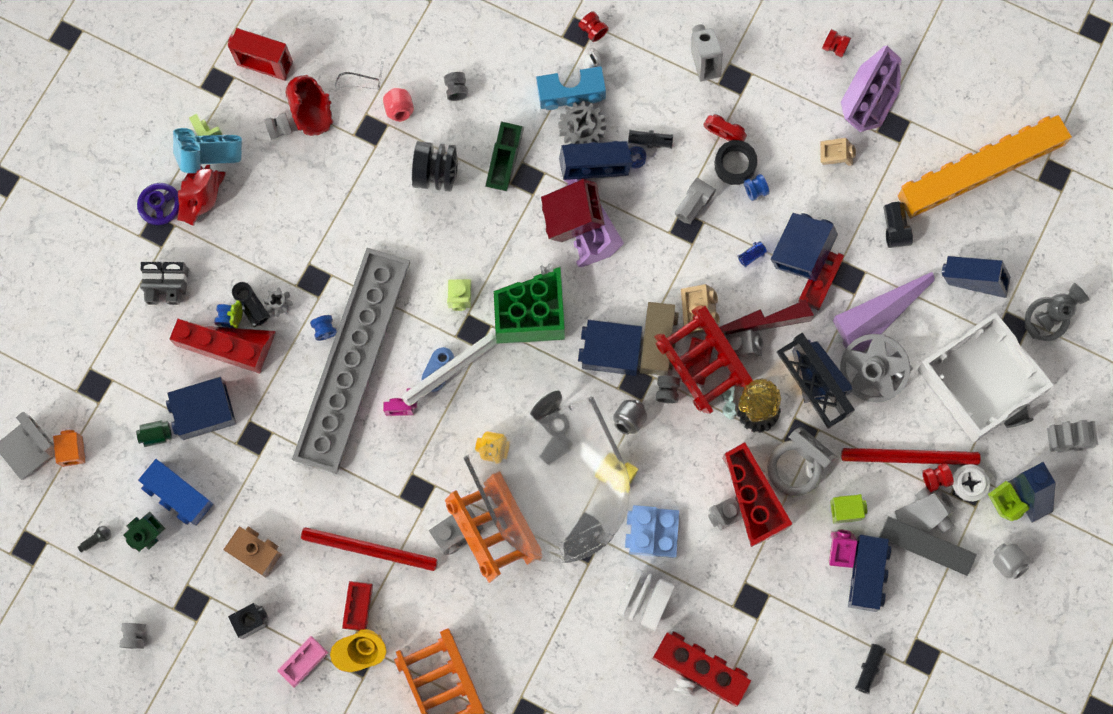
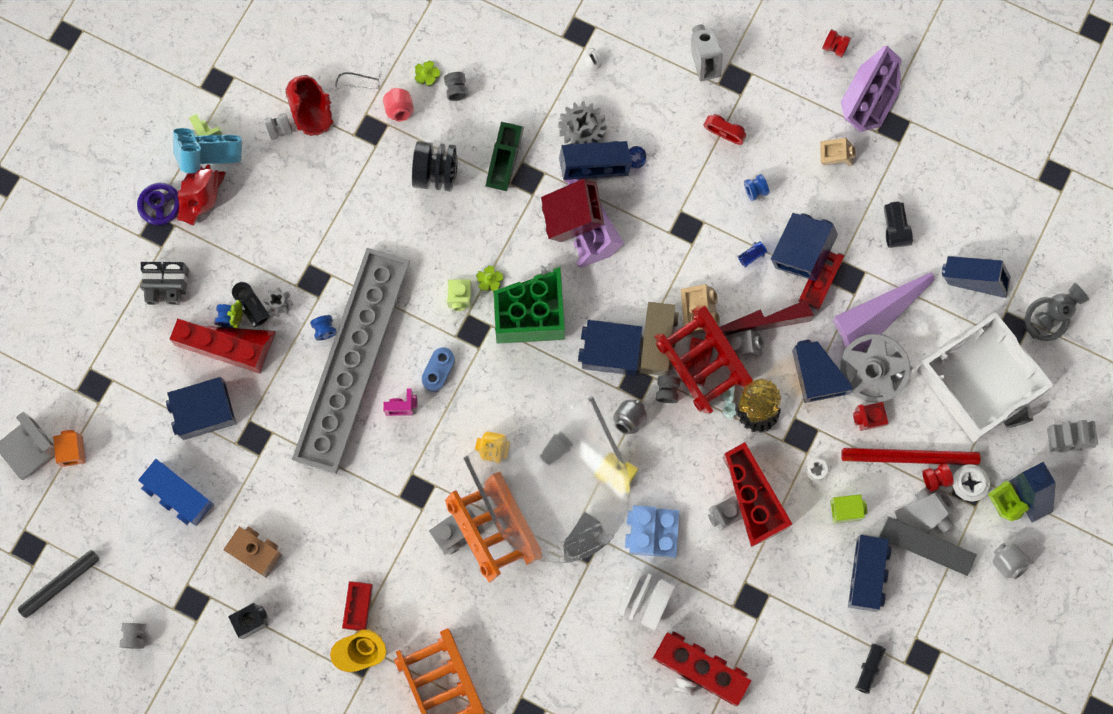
(58, 583): none -> dark grey axle
(101, 535): pearl dark grey piece -> none
(143, 532): dark green brick -> none
(154, 433): dark green brick -> none
(260, 54): red window -> none
(303, 661): bright pink plate -> none
(369, 549): red axle -> none
(427, 73): none -> lime plant
(449, 370): white axle -> none
(489, 279): none -> lime plant
(547, 405): dark grey piece -> none
(554, 94): dark azure arch -> none
(593, 26): red wheel -> none
(650, 139): black pin -> none
(697, 196): light grey piece -> none
(740, 146): black tyre -> none
(810, 450): light grey tile -> none
(822, 375): black fence -> none
(842, 548): dark pink bracket -> none
(870, 416): none -> red bracket
(983, 166): light orange brick -> none

